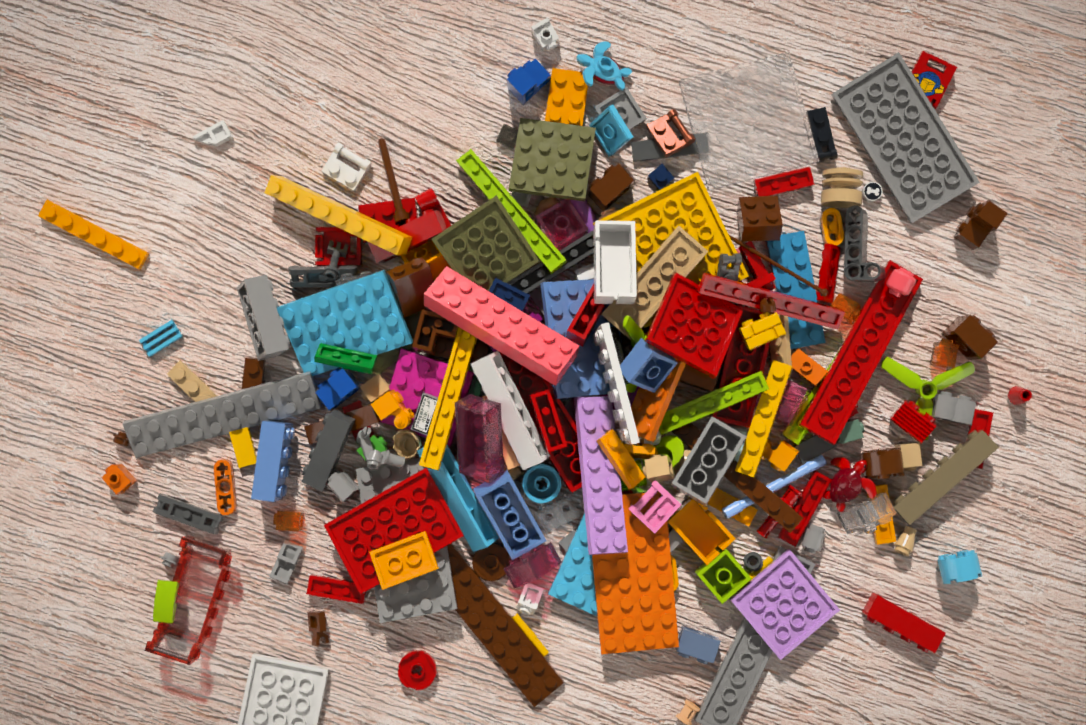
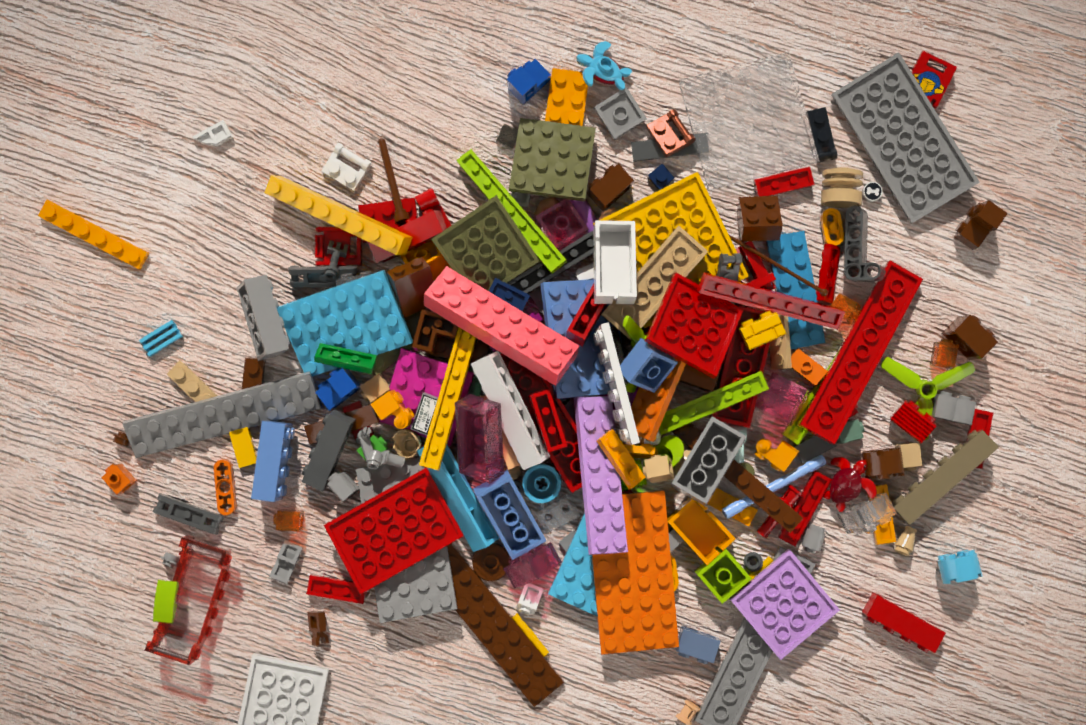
(404, 560): light orange plate -> none
(414, 680): red plate -> none
(541, 28): white brick -> none
(611, 130): medium azure tile -> none
(659, 511): bright pink plate -> none
(763, 419): yellow plate -> none
(767, 305): reddish brown hinge -> none
(901, 282): coral head -> none
(1019, 395): red cone -> none

